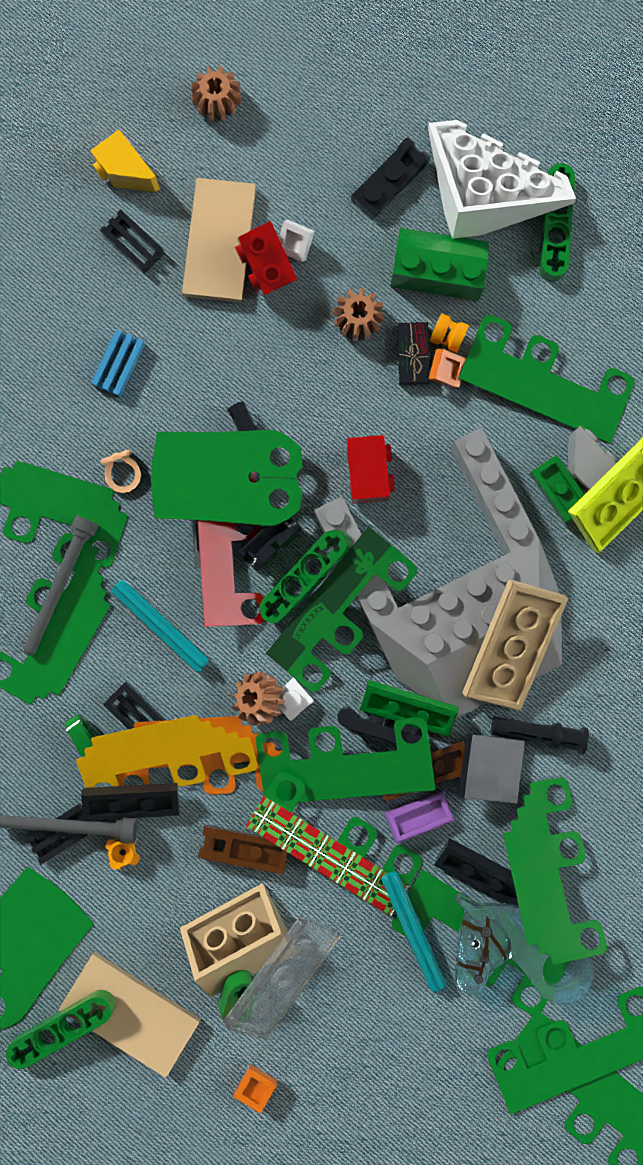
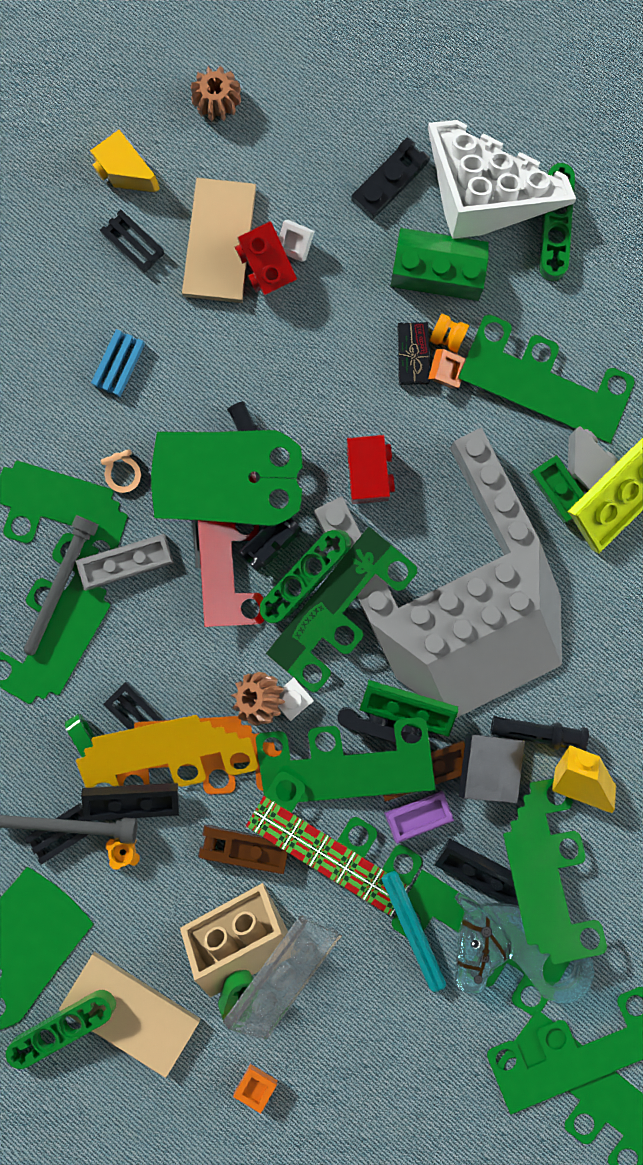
(124, 562): none -> light grey tile
(160, 626): teal axle -> none
(358, 303): nougat gear -> none
(514, 645): tan tile -> none
(585, 779): none -> yellow slope

